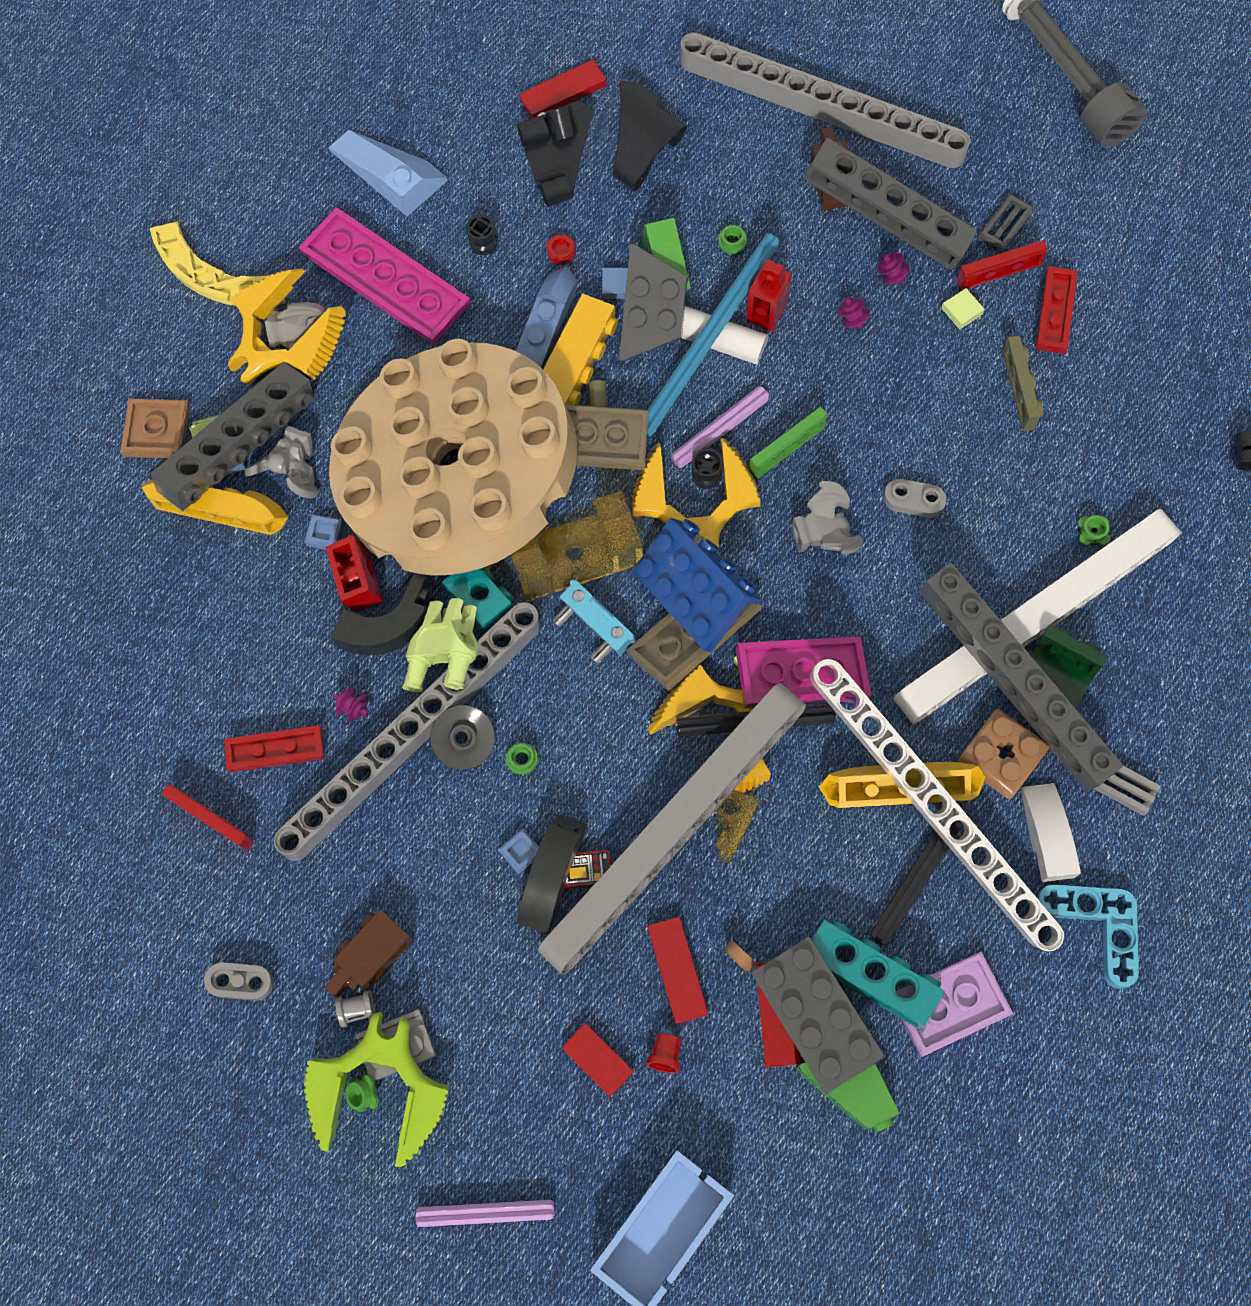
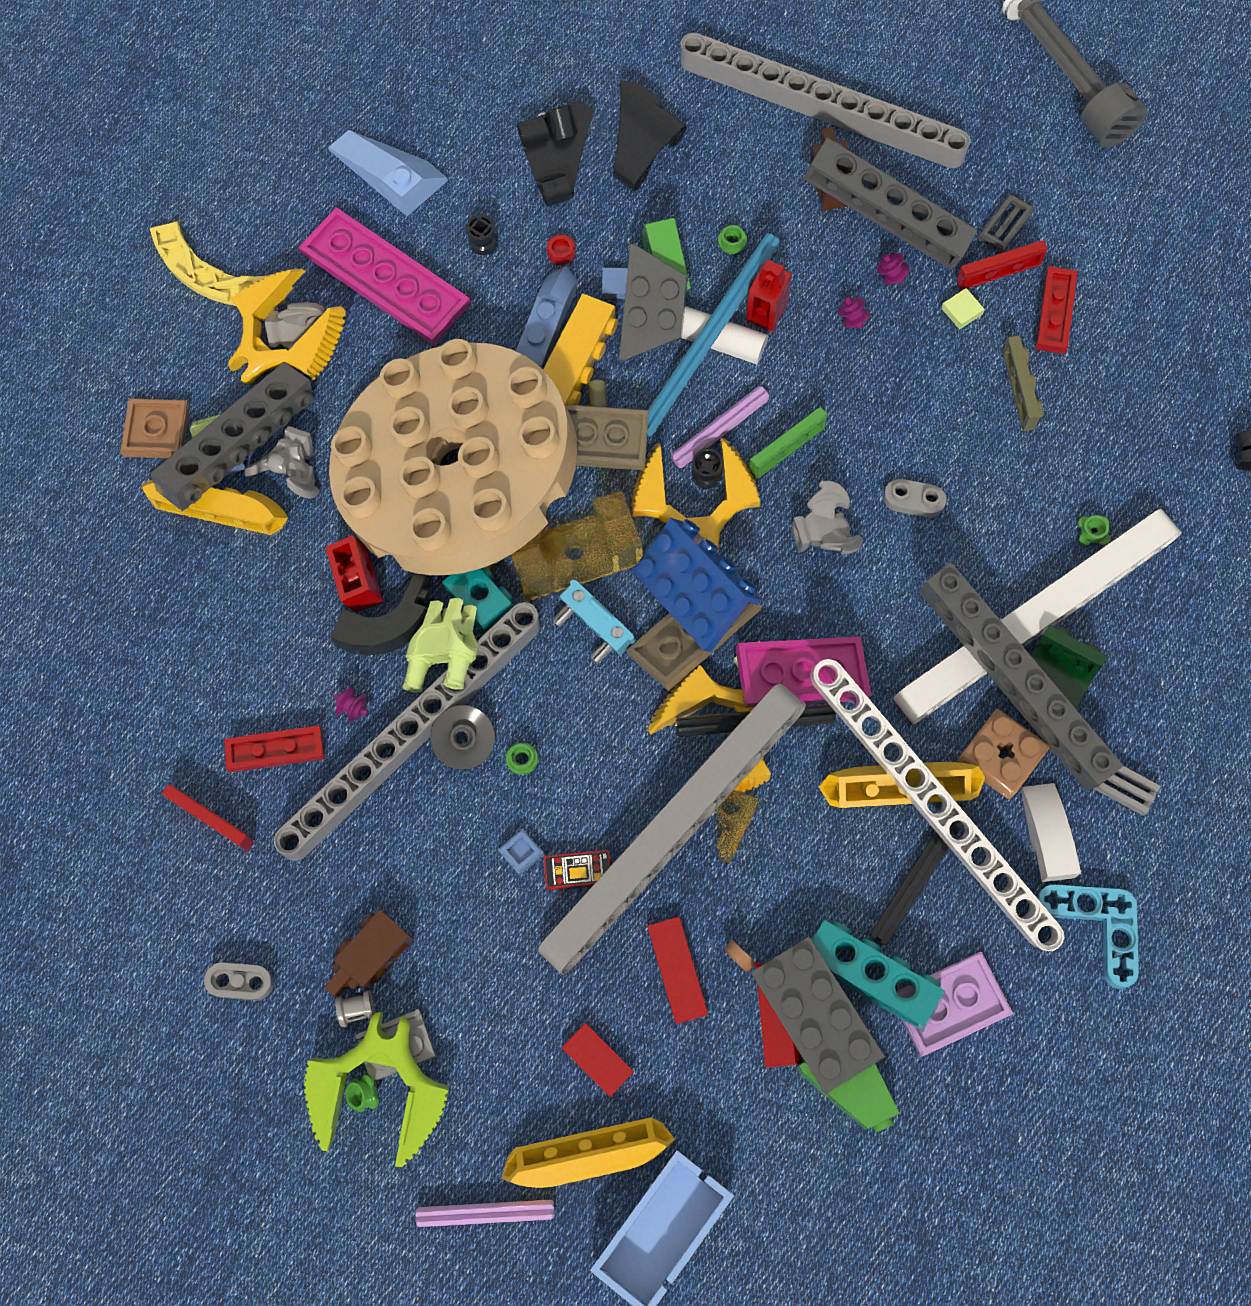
(323, 531): medium blue tile -> none
(549, 873): pearl dark grey arch -> none
(563, 89): red tile -> none
(587, 1154): none -> yellow brick
(665, 1054): red piece -> none

